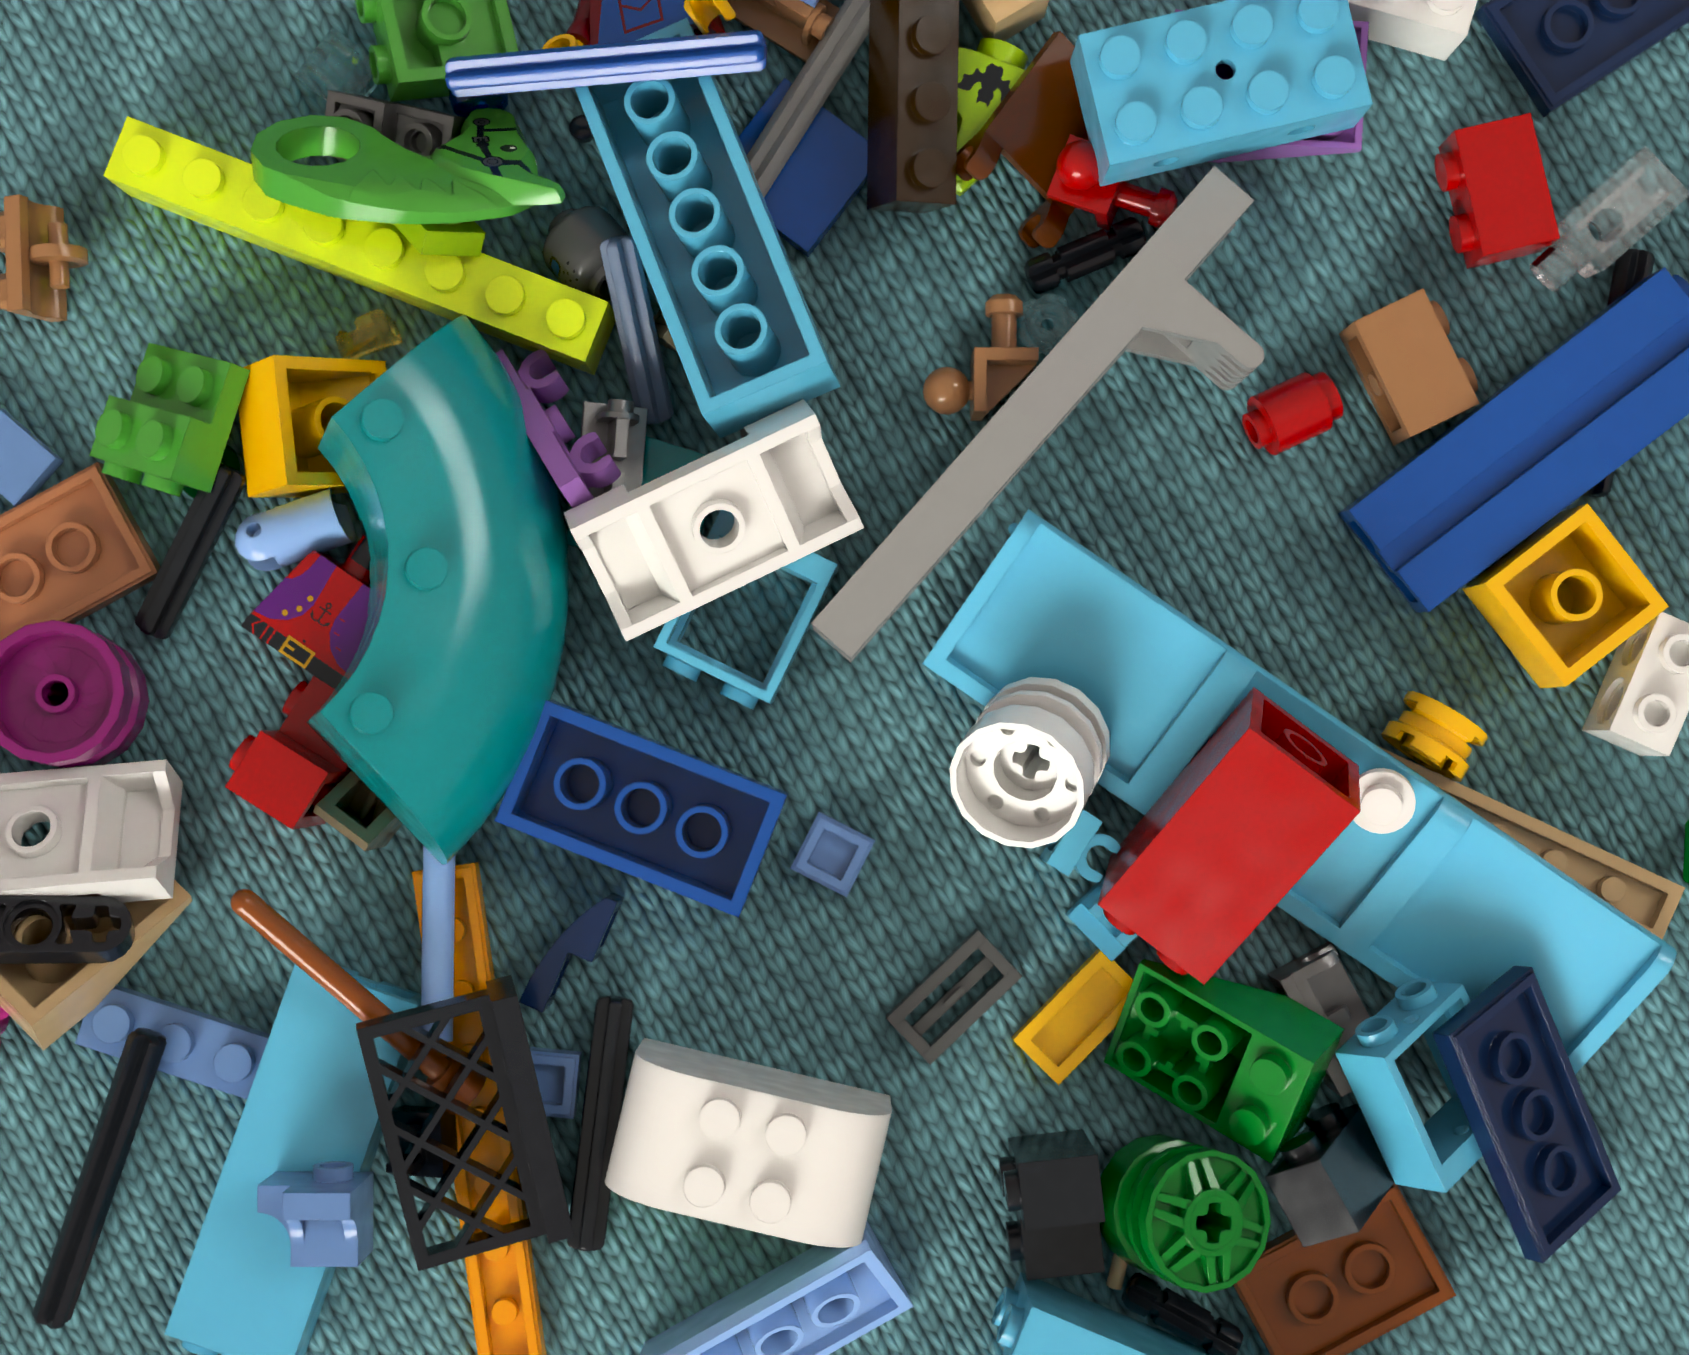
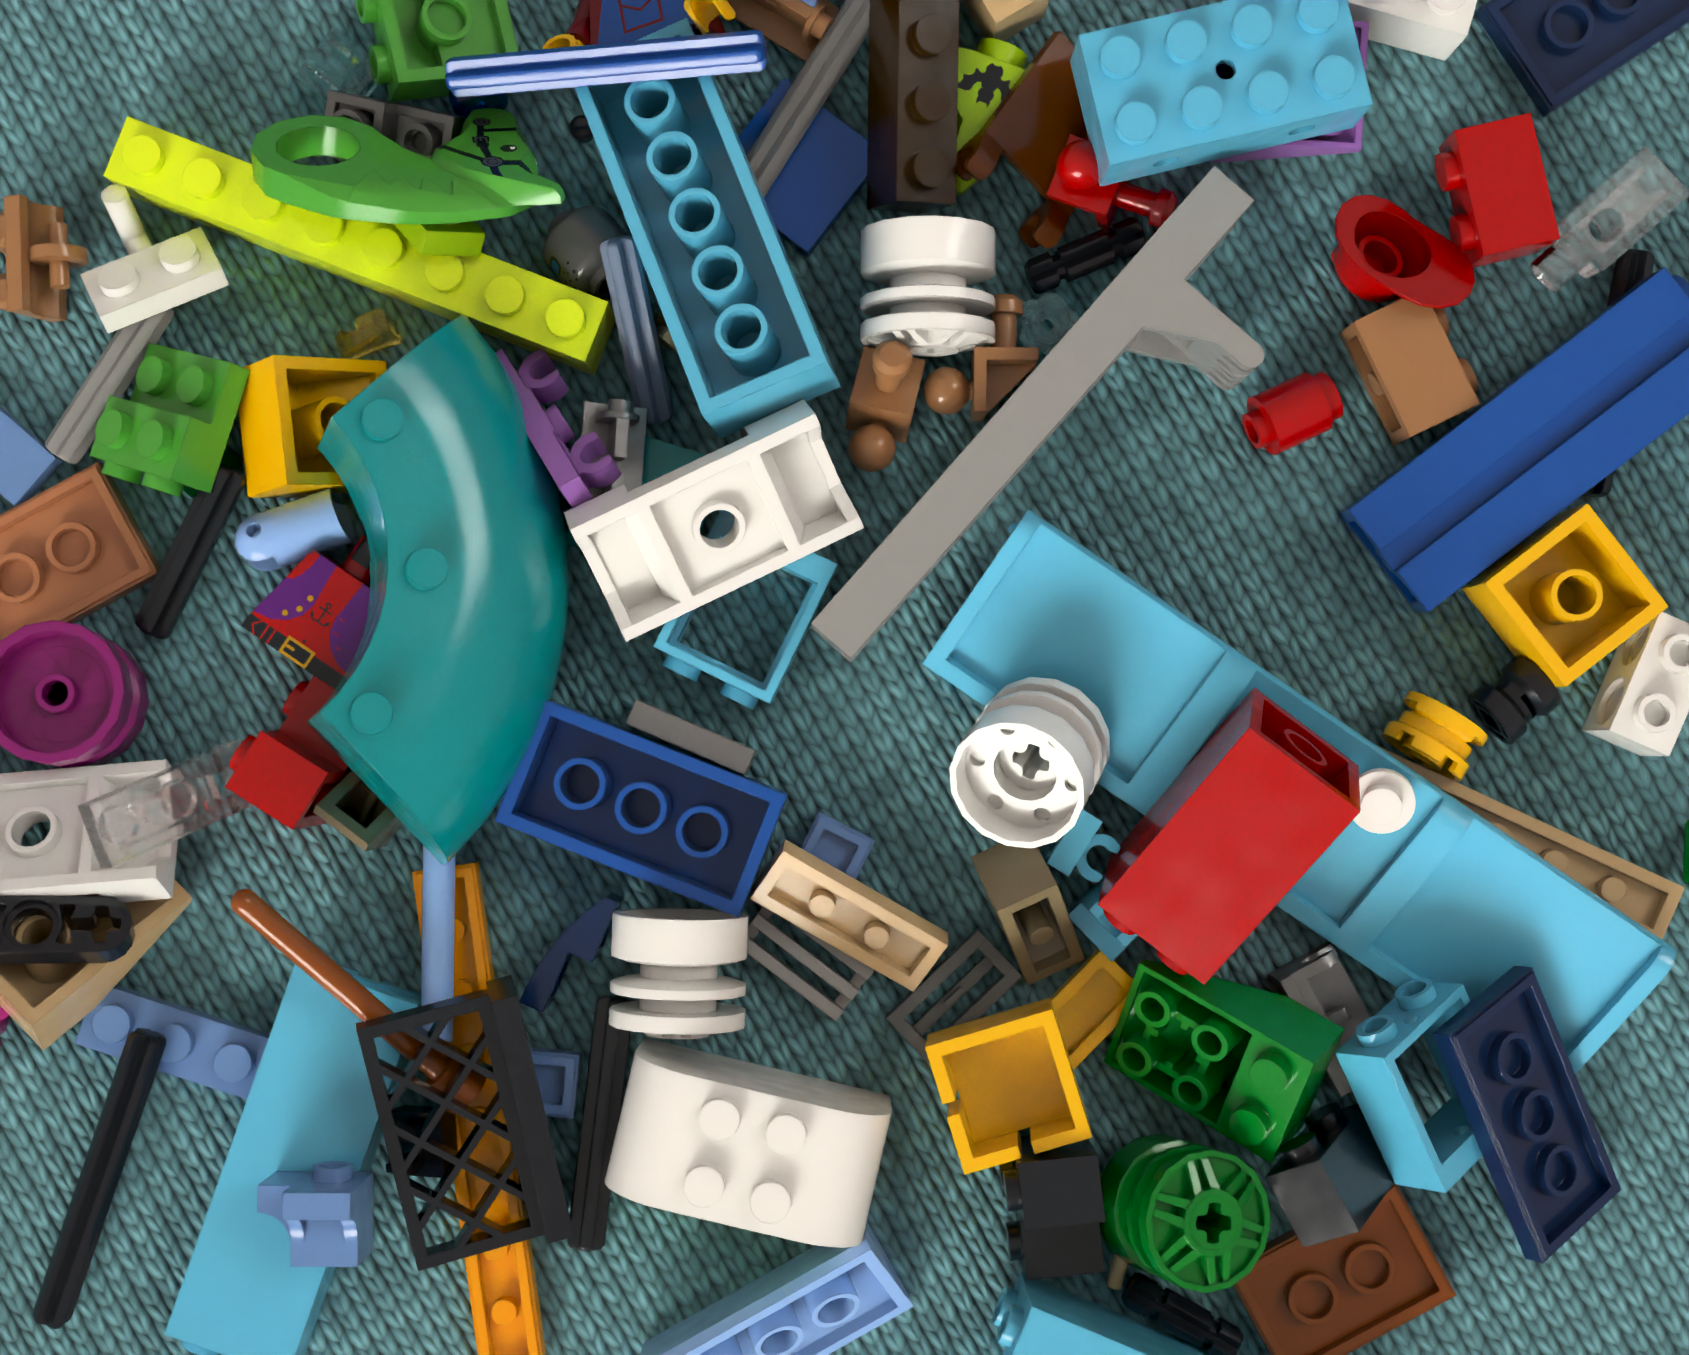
(108, 377): none -> light grey axle
(150, 275): none -> white plate
(161, 807): none -> clear plate
(678, 971): none -> white wheel
(691, 737): none -> light grey tile
(847, 989): none -> light grey tile
(849, 915): none -> tan plate
(882, 403): none -> medium nougat piece
(928, 273): none -> white wheel
(1008, 1079): none -> yellow piece
(1028, 910): none -> dark tan slope
(1393, 256): none -> red piece
(1514, 699): none -> black wheel

